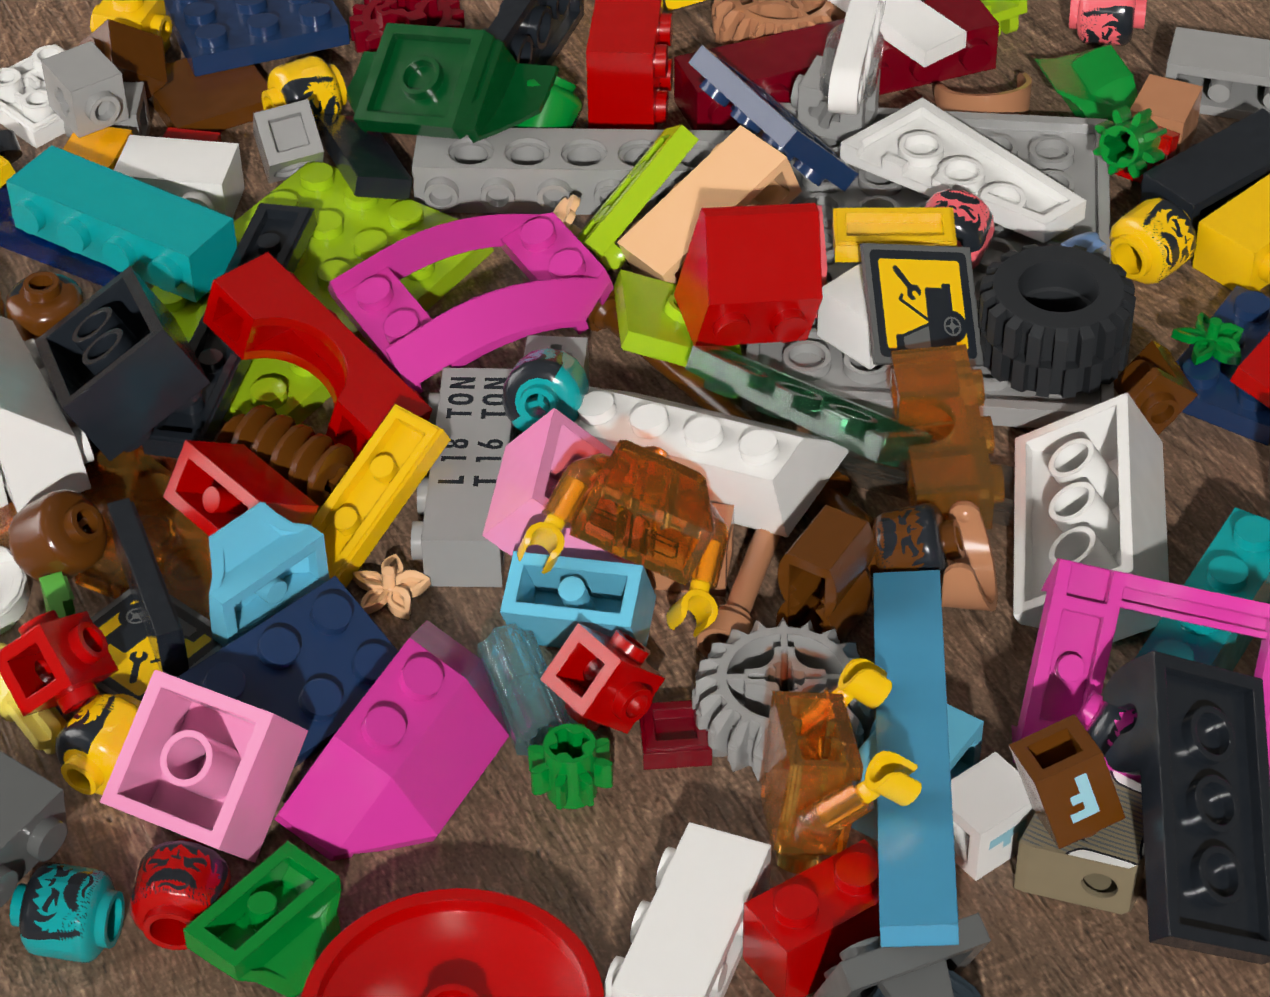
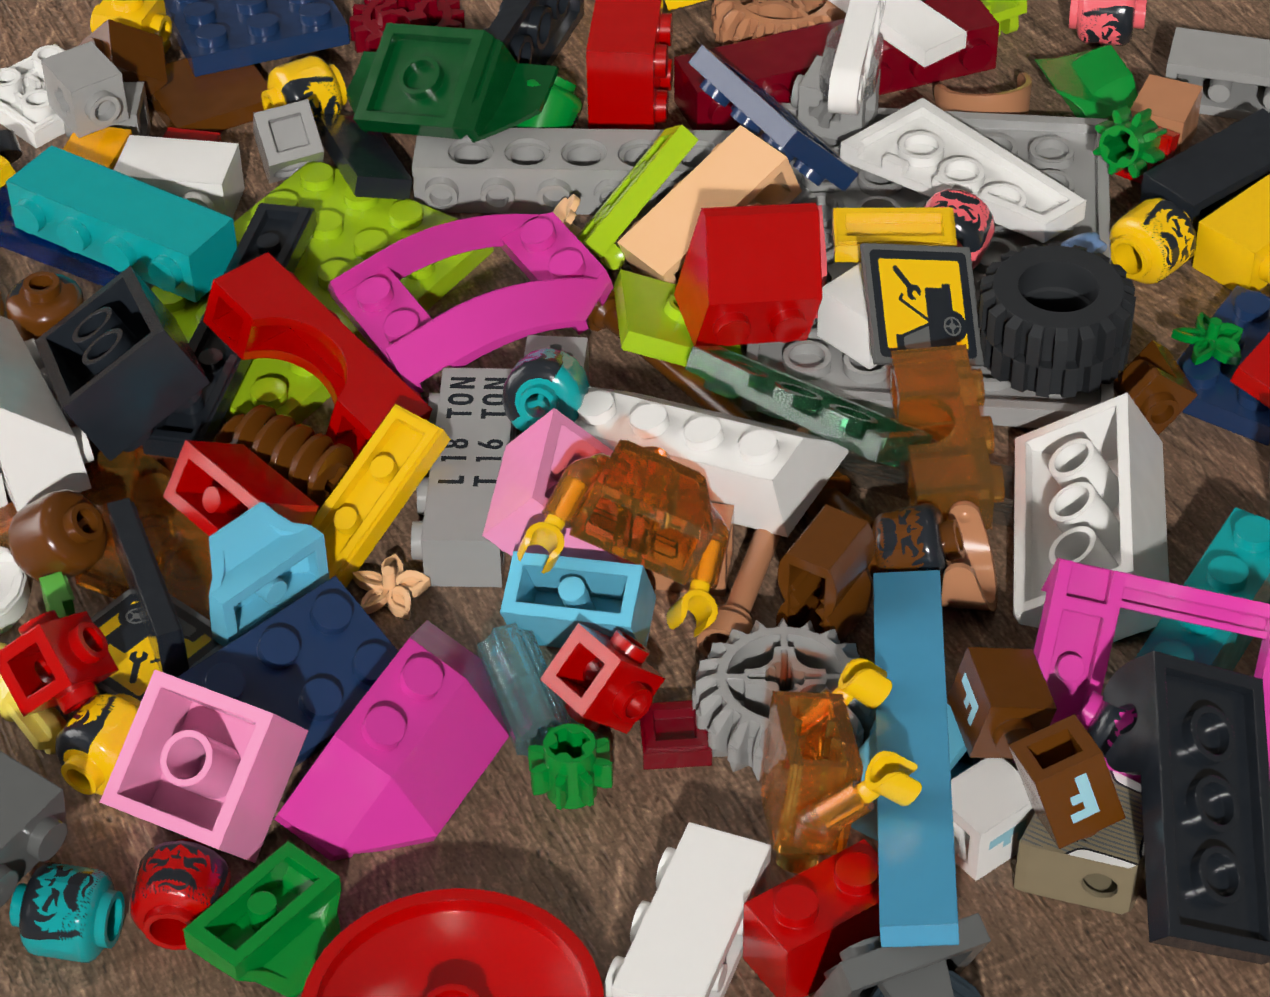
(999, 699): none -> reddish brown brick

